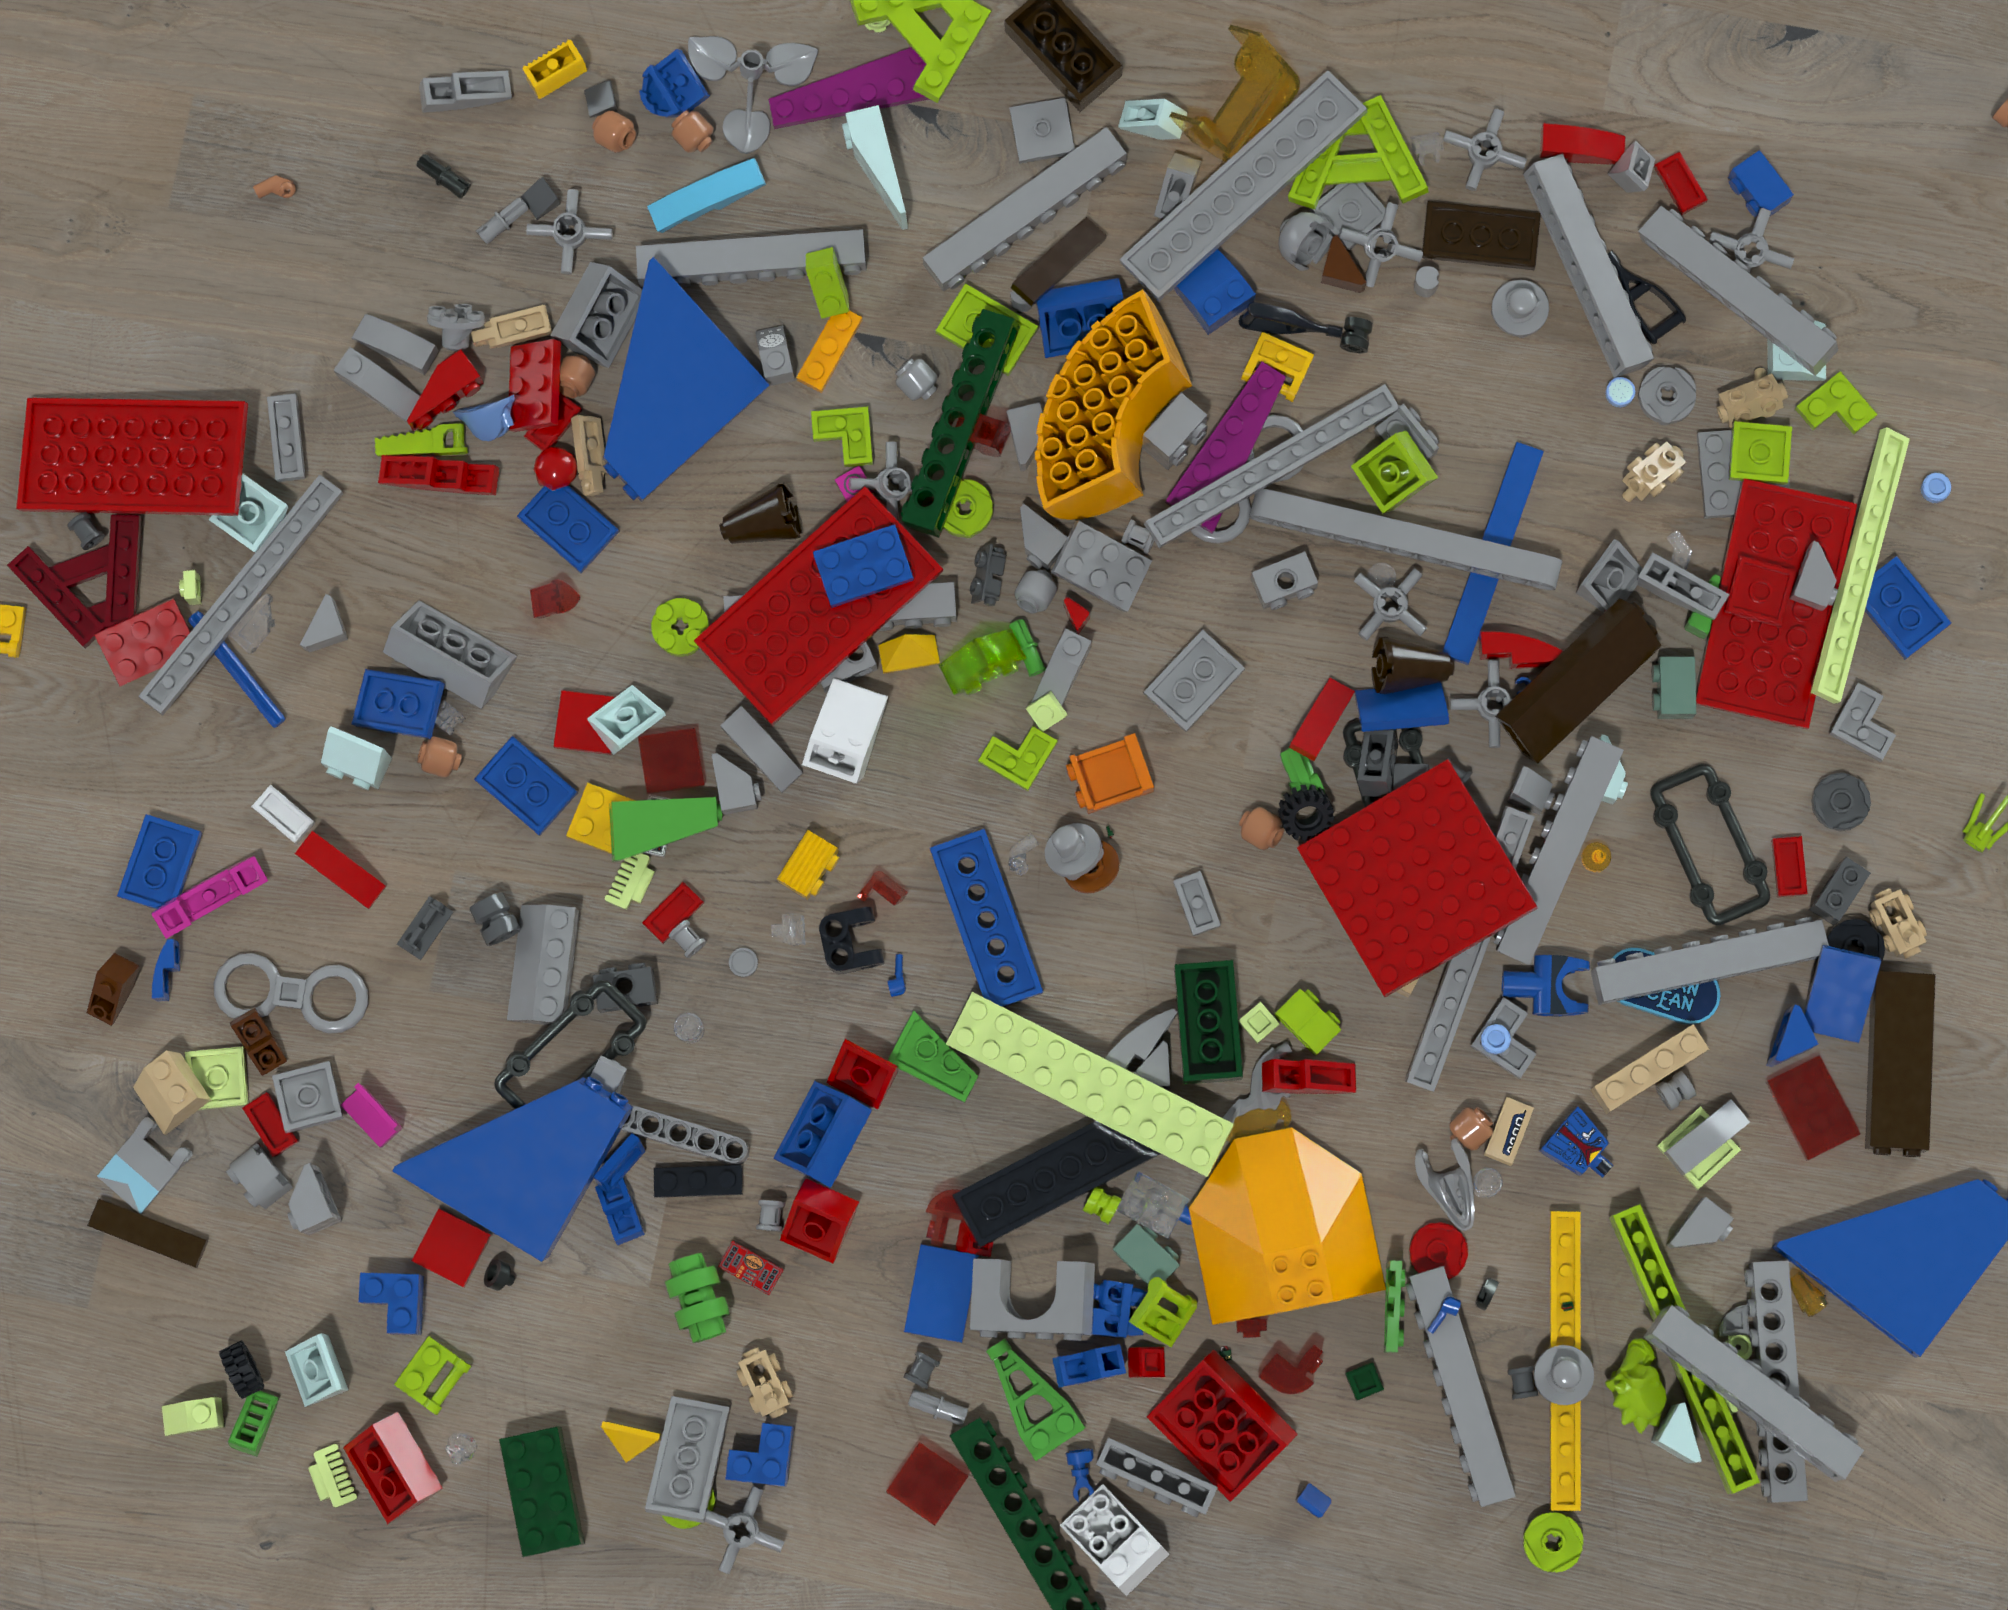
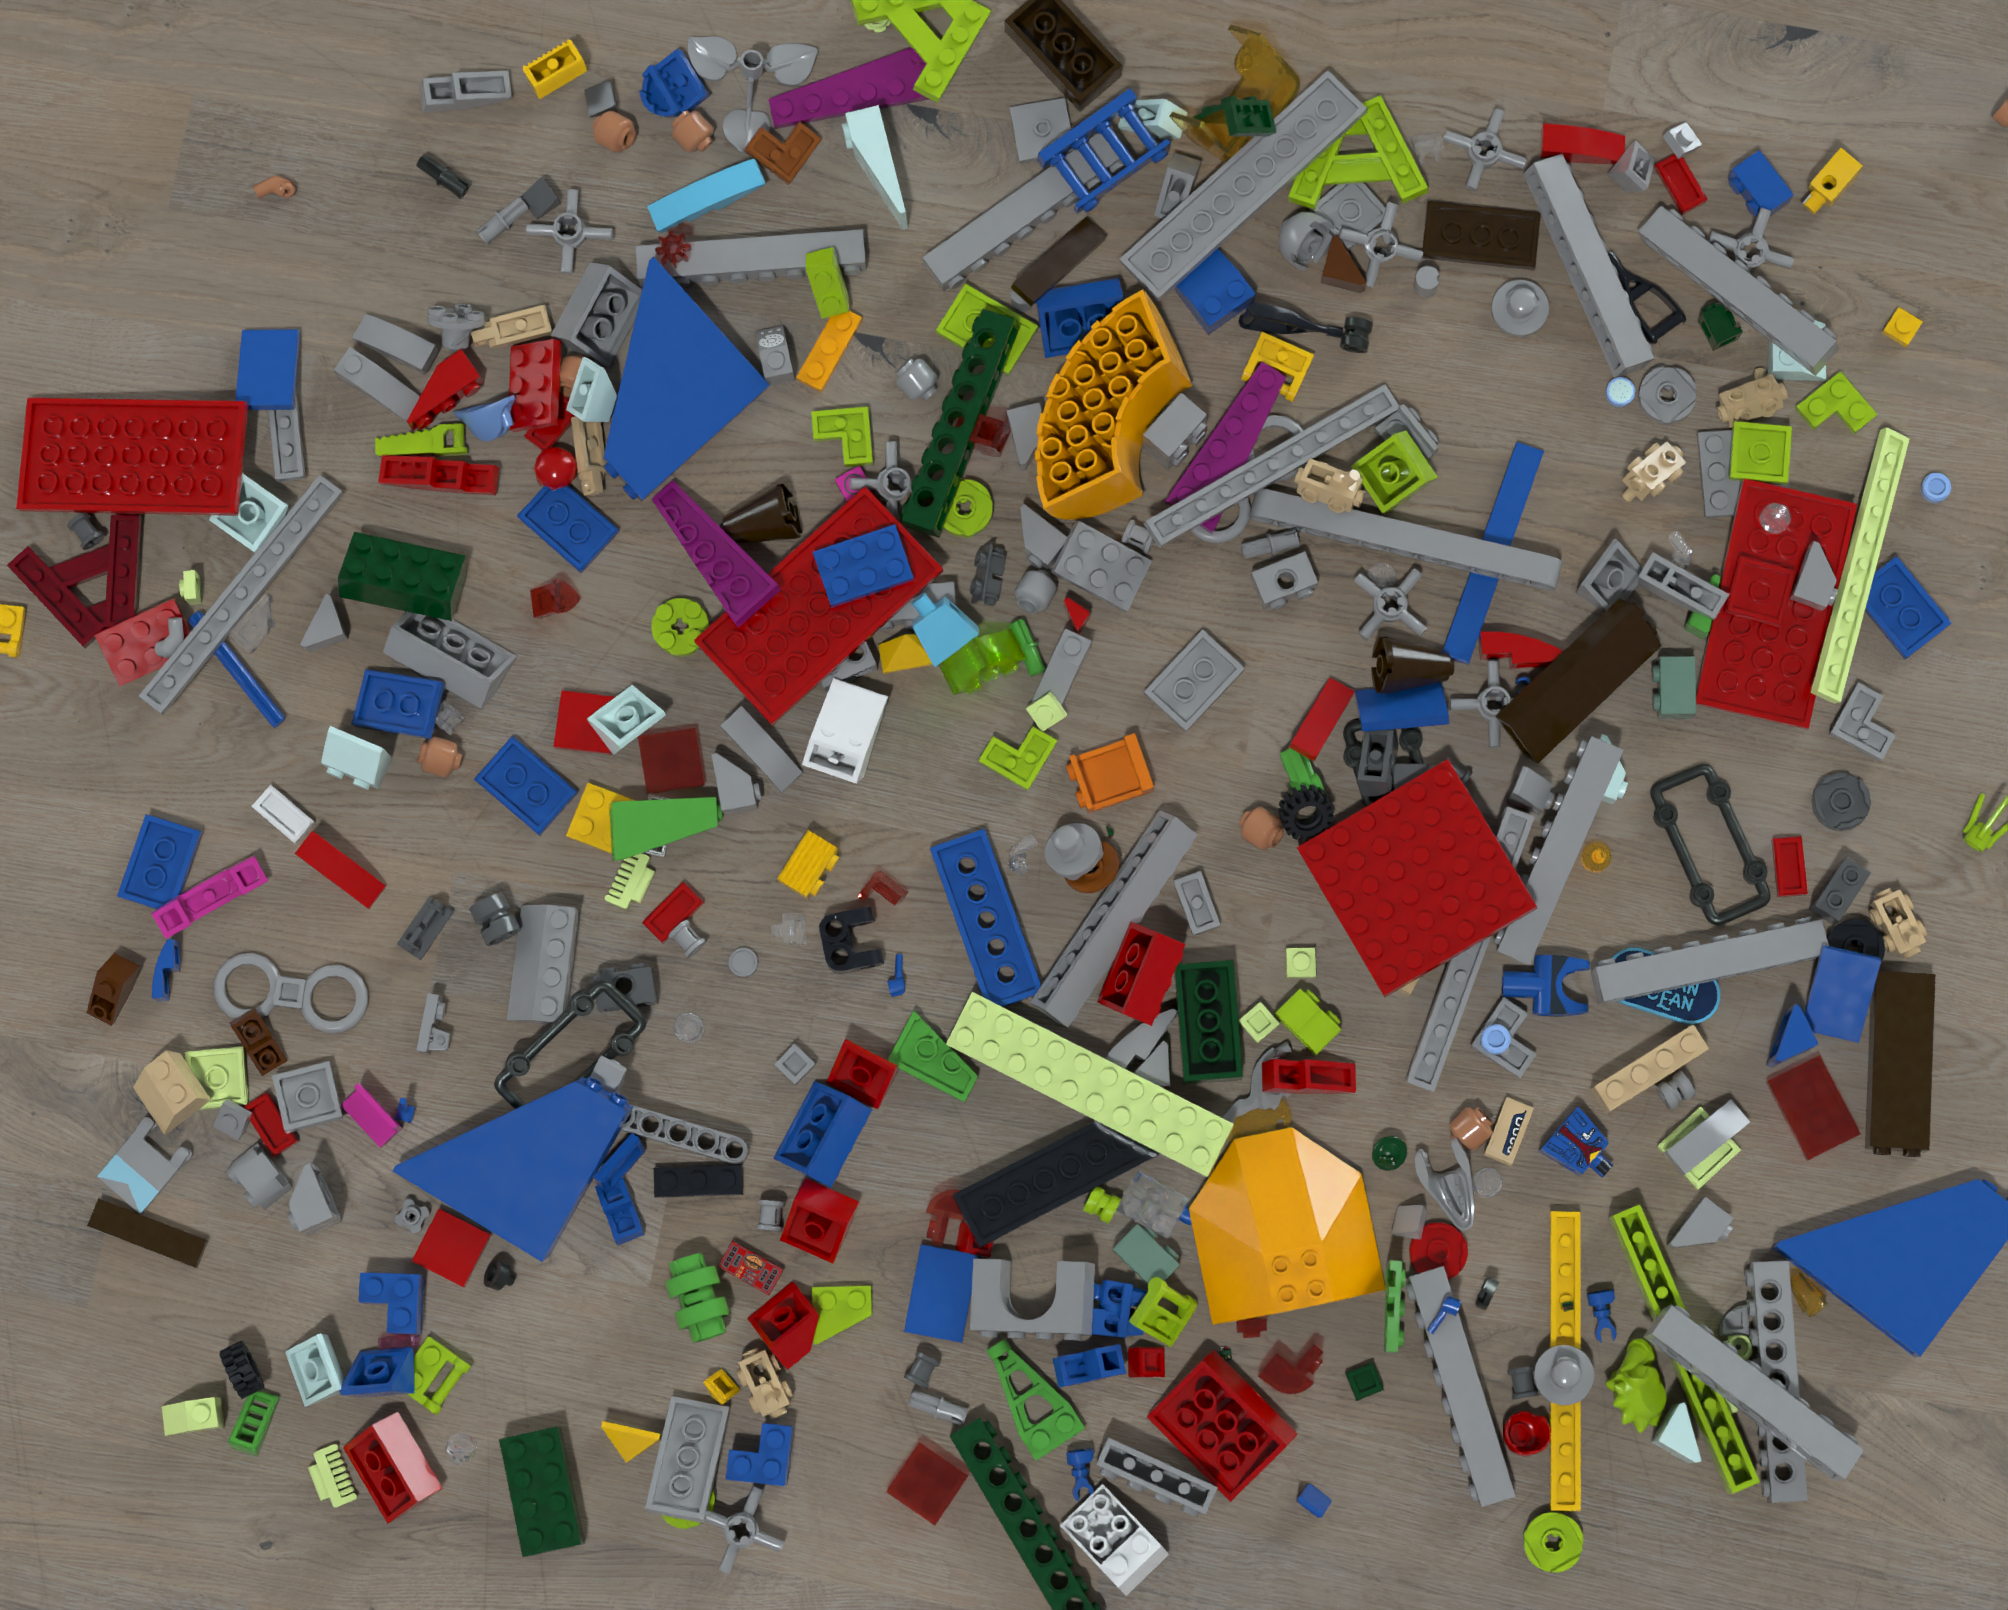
(173, 640): none -> light grey arm
(232, 1119): none -> light grey plate
(268, 369): none -> blue tile
(380, 1373): none -> blue slope
(398, 1341): none -> clear pink tile
(402, 576): none -> dark green brick
(404, 1111): none -> blue hand
(420, 1213): none -> light grey plate
(431, 1038): none -> light grey hinge
(592, 393): none -> light aqua slope
(665, 248): none -> clear red gear
(721, 1386): none -> yellow slope
(724, 565): none -> magenta wing
(783, 158): none -> dark orange tile
(786, 1325): none -> red slope
(795, 1064): none -> light grey plate
(840, 1309): none -> lime wing
(941, 627): none -> medium azure torso
(1100, 123): none -> blue fence
(1103, 931): none -> light grey brick
(1141, 973): none -> red brick
(1241, 116): none -> dark green bracket
(1271, 544): none -> light grey axle
(1300, 963): none -> yellowish green plate
(1330, 486): none -> tan brick
(1389, 1153): none -> dark green hat
(1409, 1221): none -> light grey slope
(1526, 1433): none -> red hair
(1599, 1300): none -> blue piece
(1682, 140): none -> light grey plate
(1718, 326): none -> dark green brick
(1775, 518): none -> clear tile
(1840, 173): none -> yellow torso
(1902, 327): none -> yellow plate

